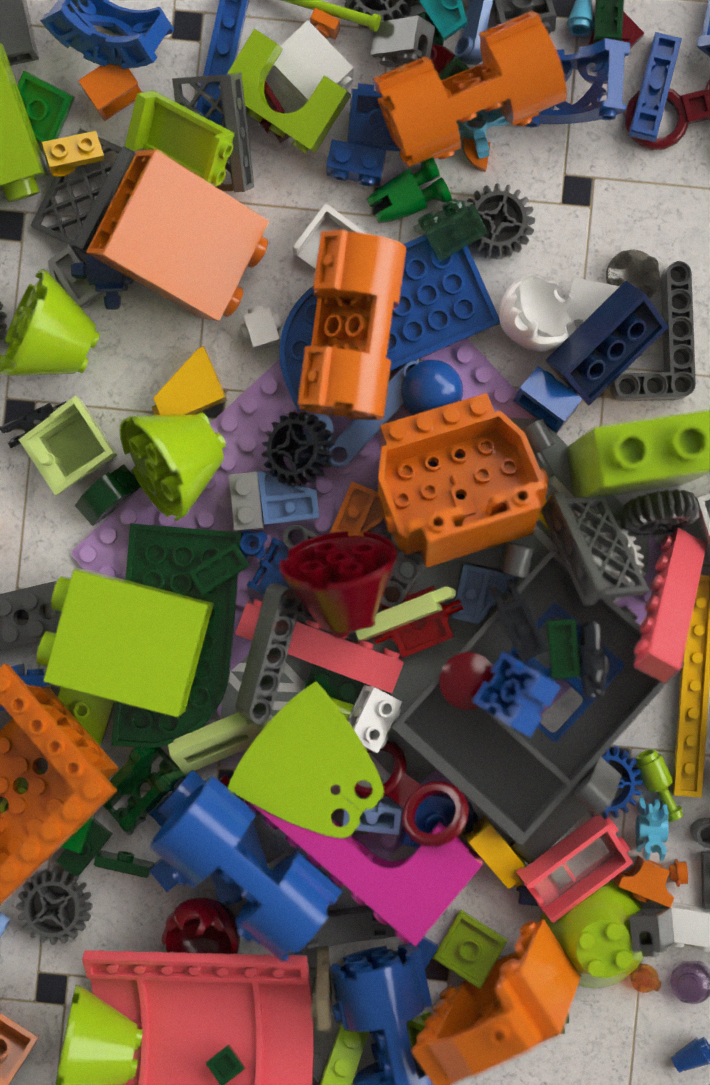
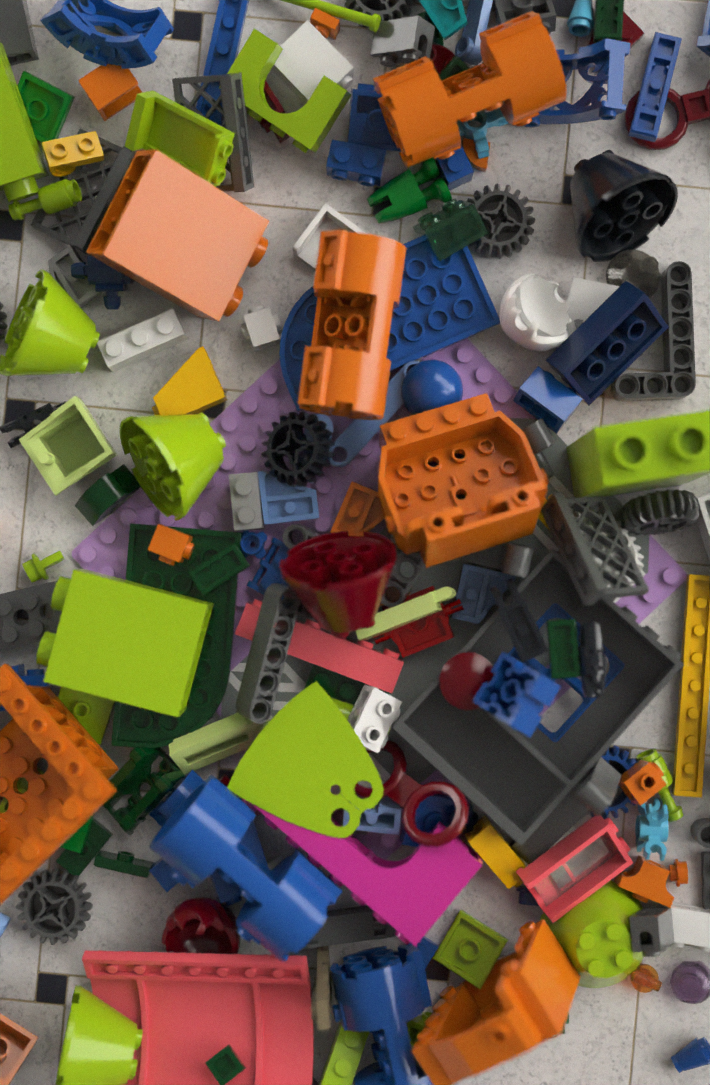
(37, 569): none -> lime piece
(50, 198): none -> lime piece
(142, 340): none -> white brick
(171, 545): none -> orange brick
(455, 169): none -> blue brick
(617, 204): none -> black cone
(642, 781): none -> orange brick
(670, 605): coral brick -> none

